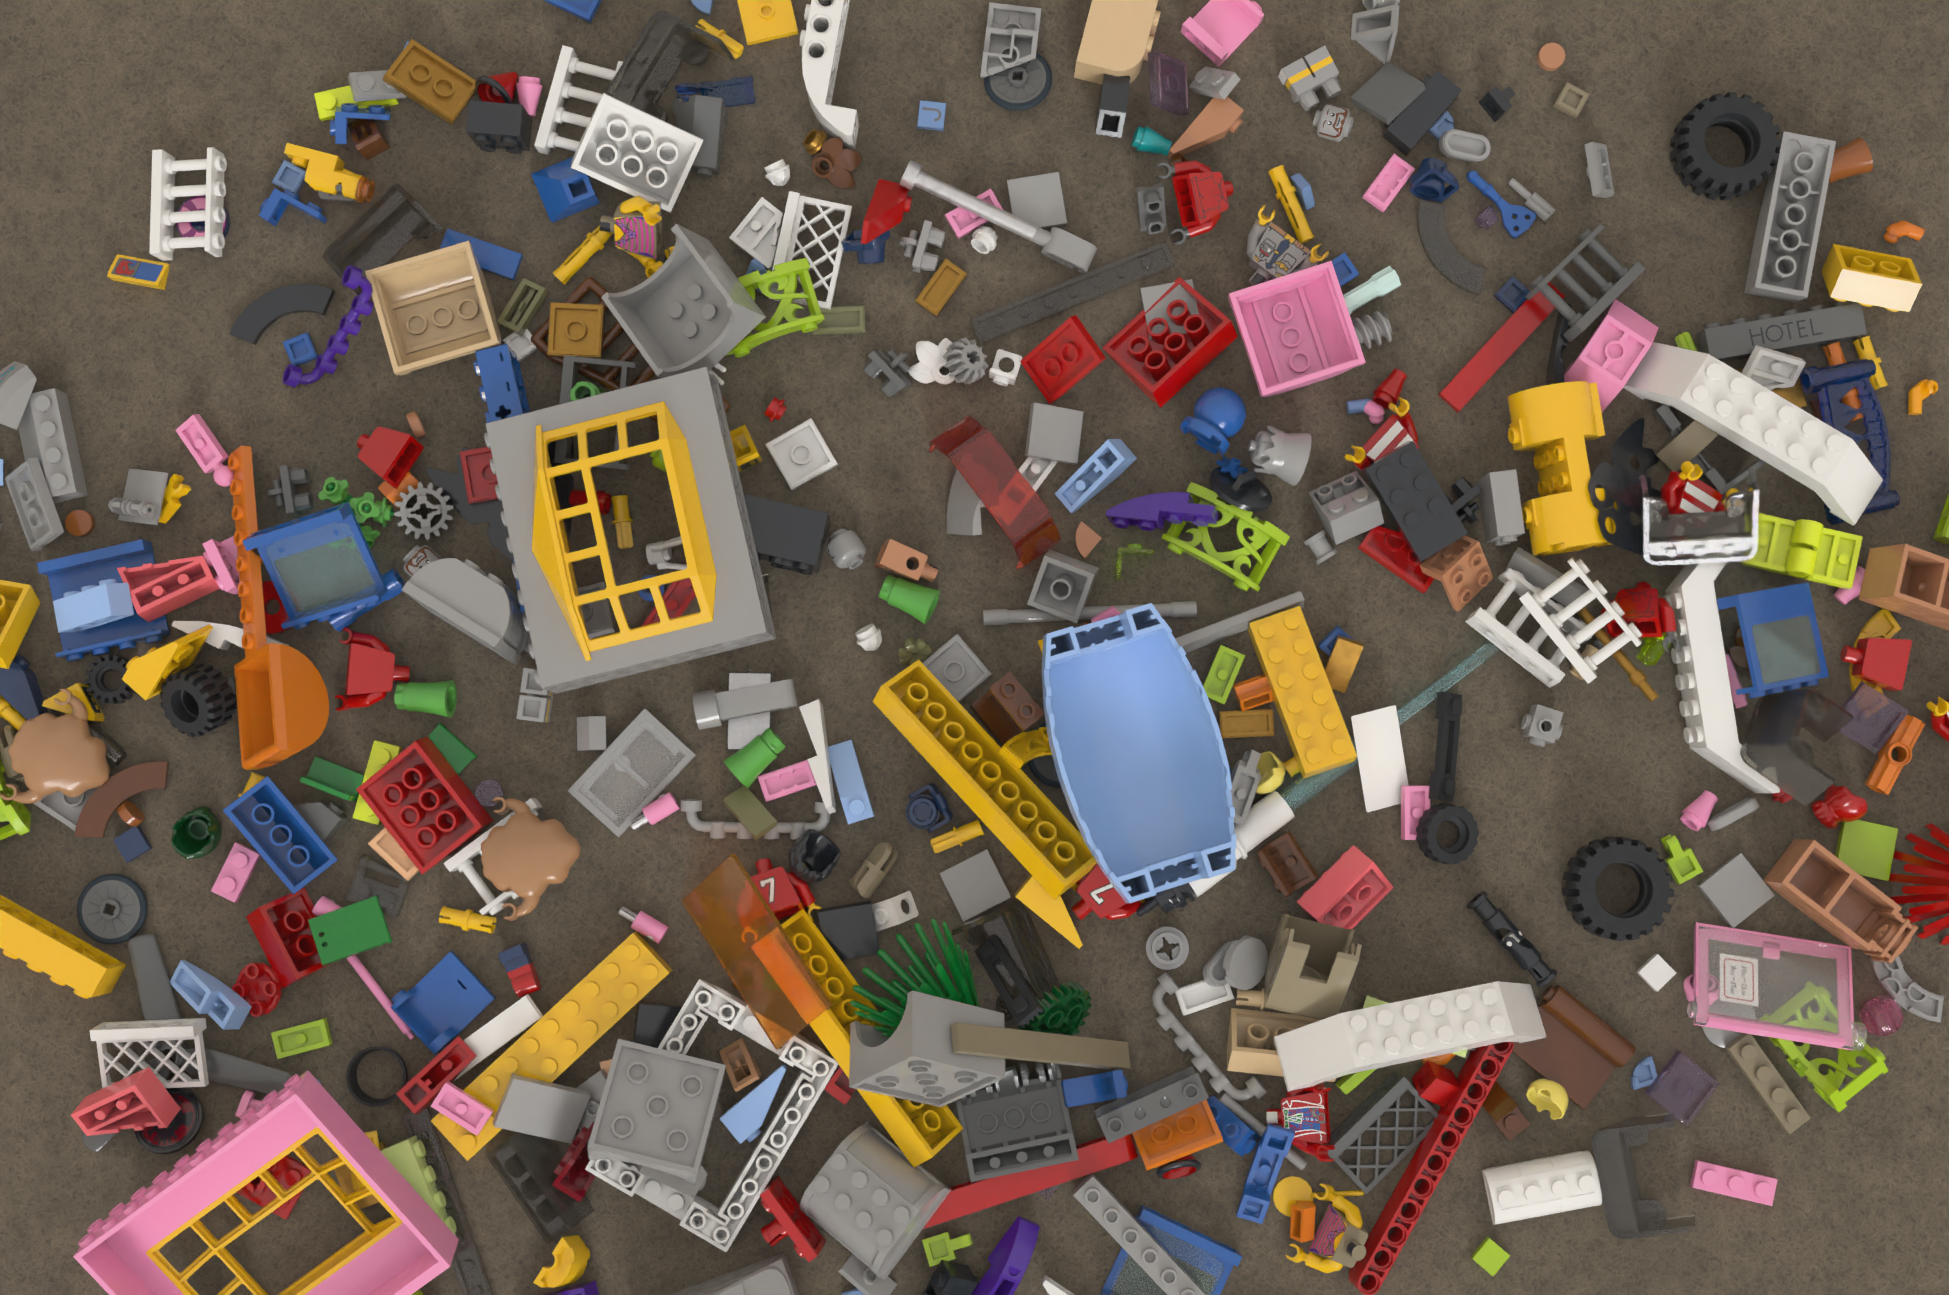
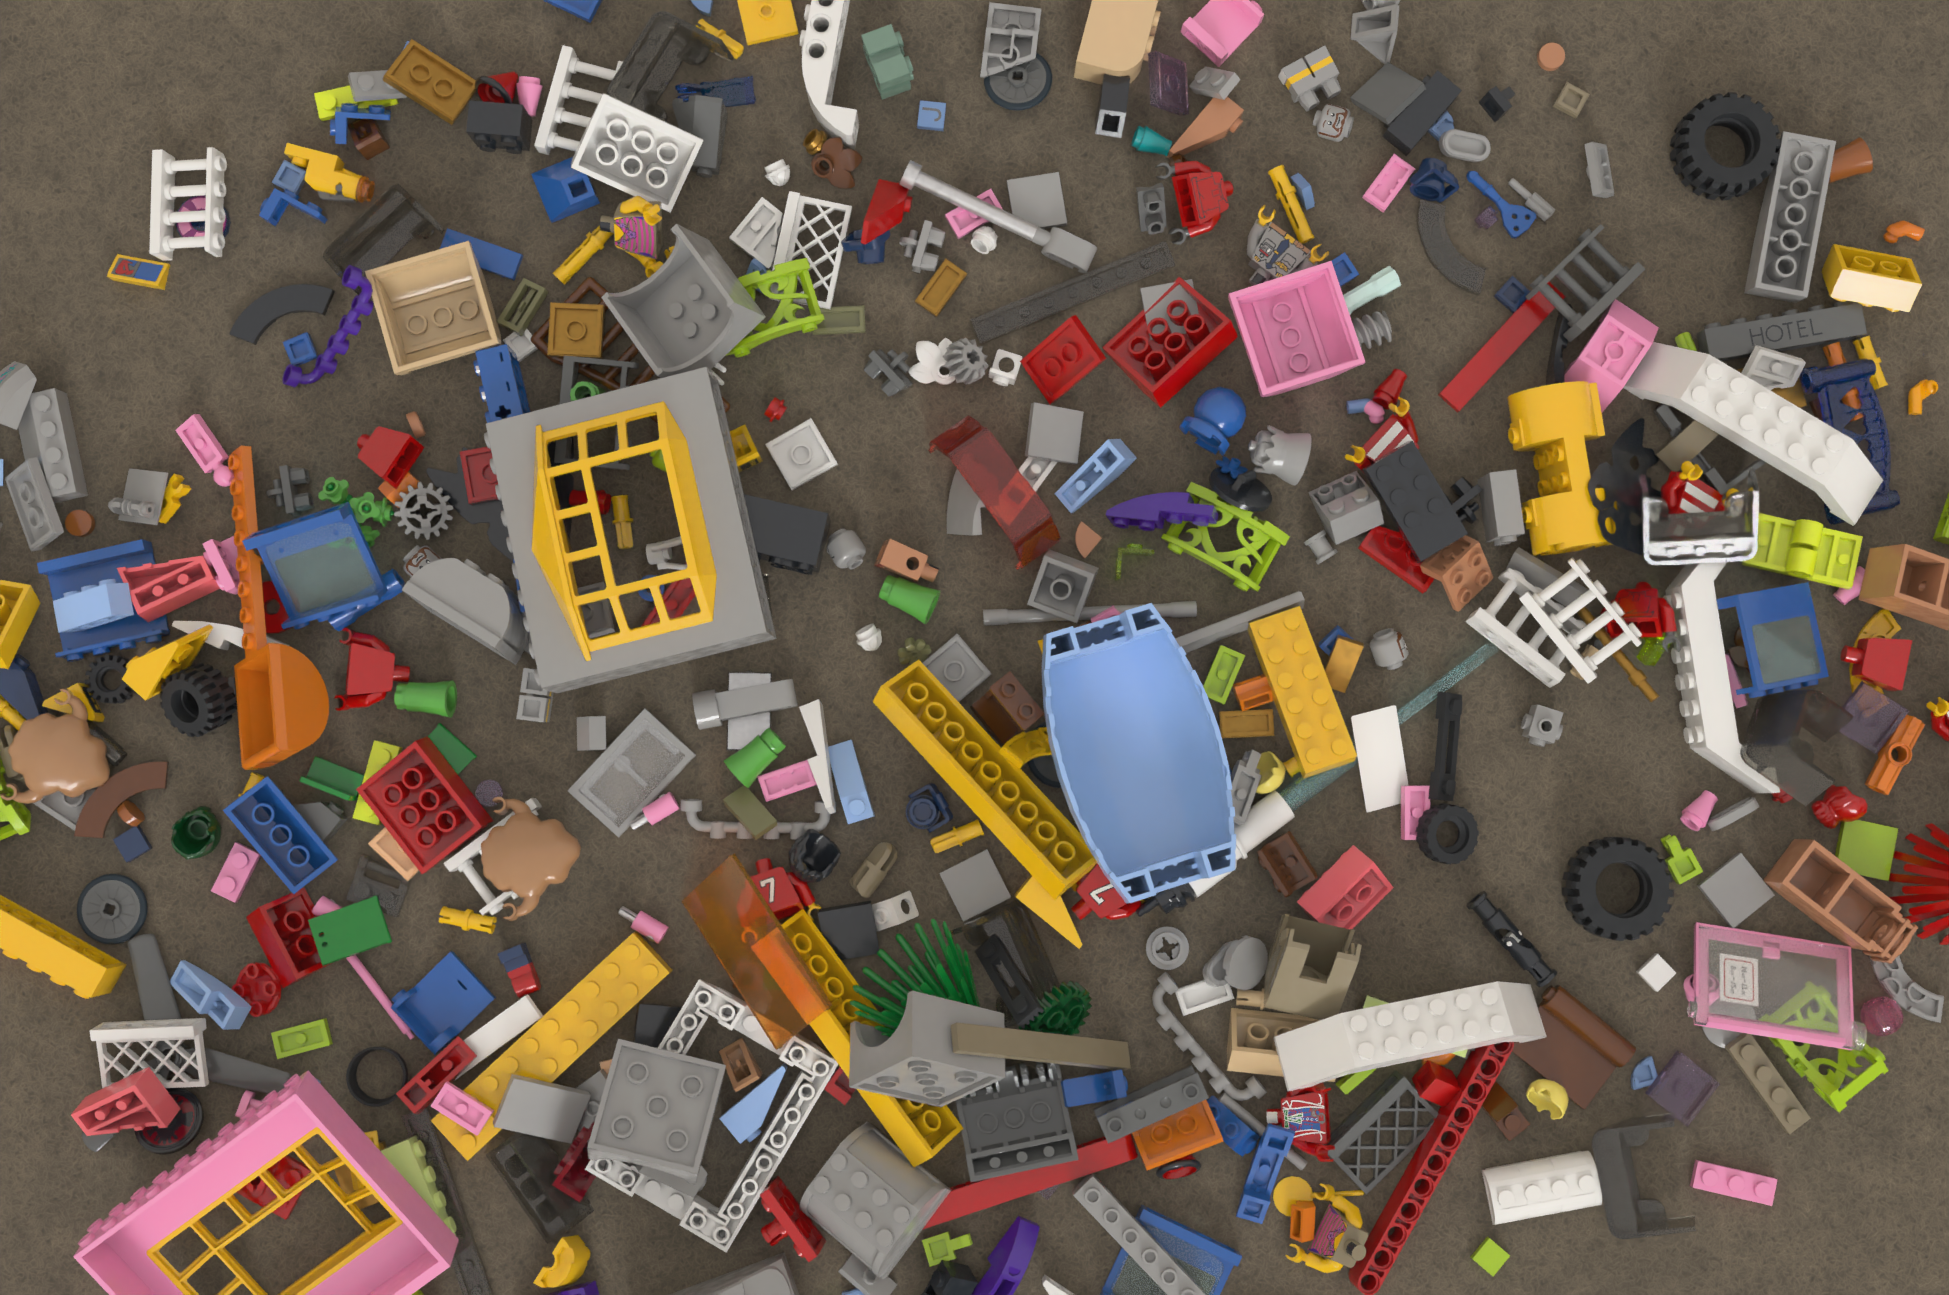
(887, 61): none -> sand green brick
(1389, 648): none -> light grey head

